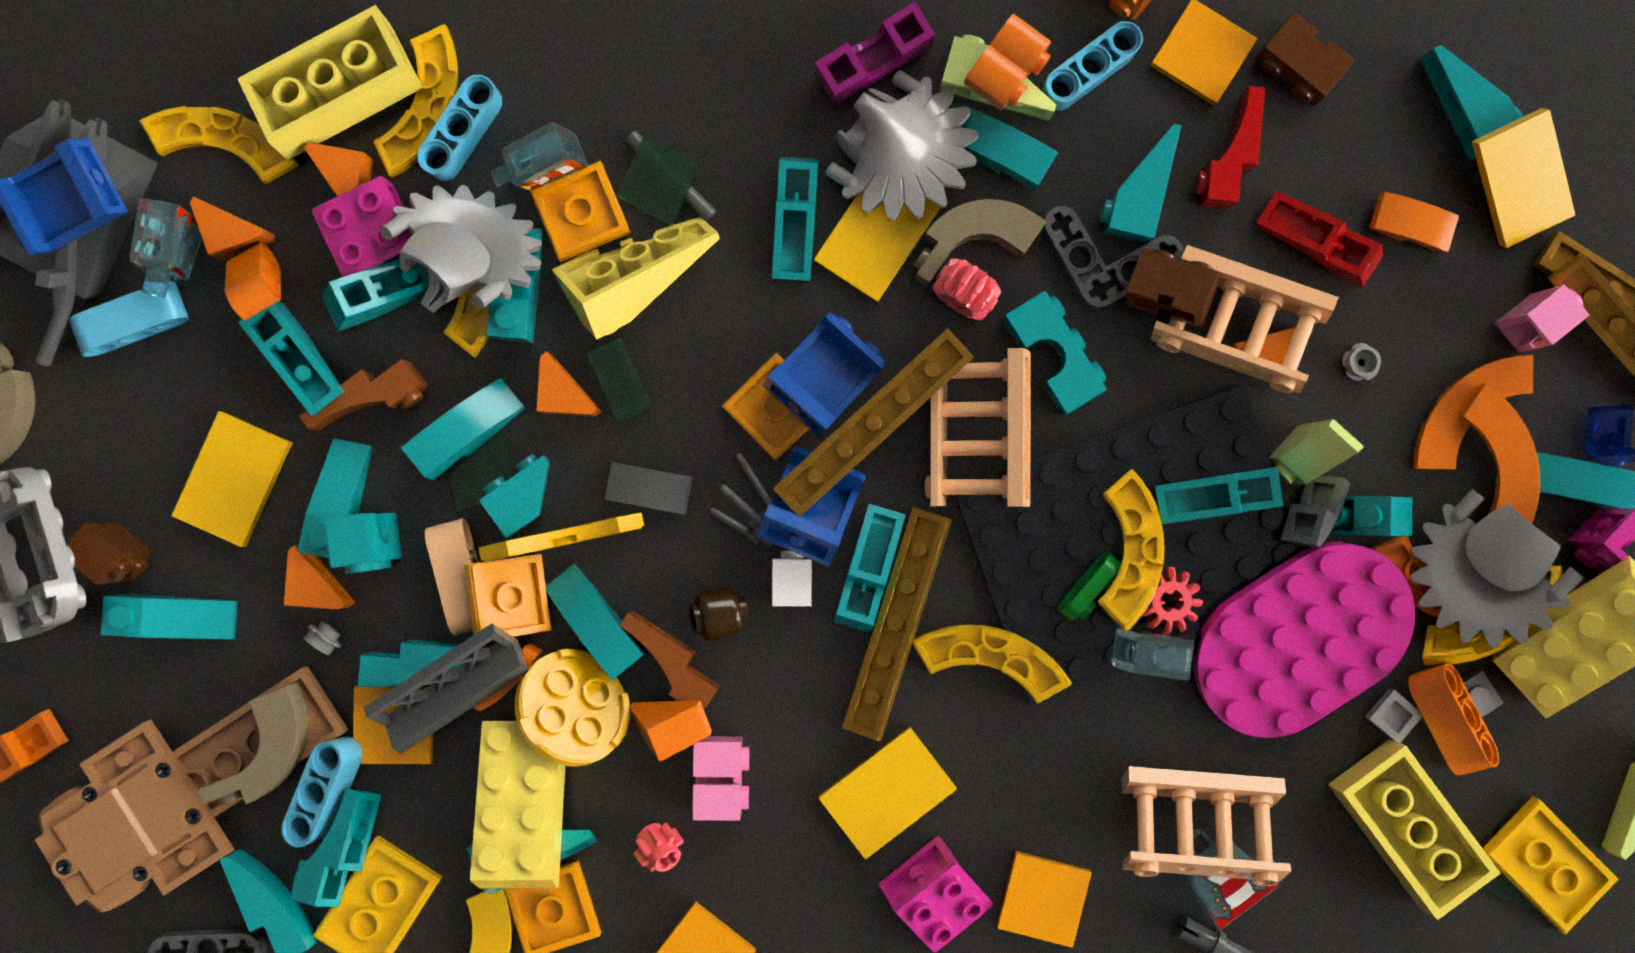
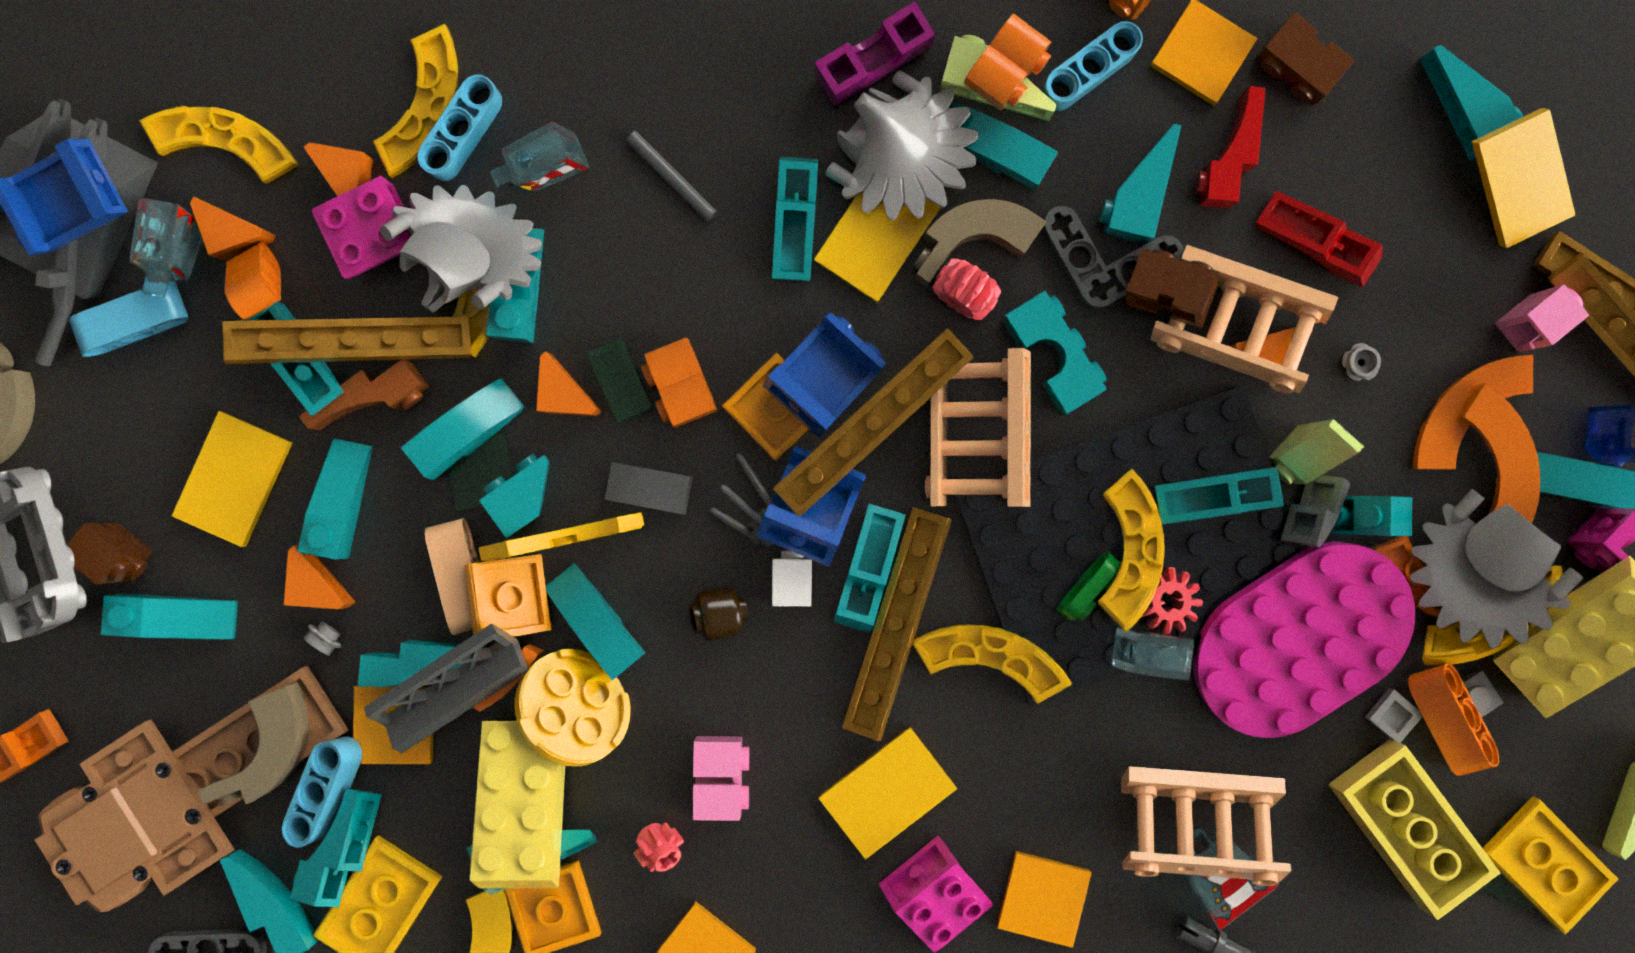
(330, 83): light yellow brick -> none
(345, 339): none -> pearl gold plate
(363, 541): teal arch -> none
(373, 292): teal slope -> none
(580, 211): light orange tile -> none
(621, 283): light yellow wedge -> none
(658, 180): clear green piece -> none
(670, 725): orange slope -> none
(673, 658): dark orange slope -> none
(679, 383): none -> orange brick
(1414, 221): orange slope -> none

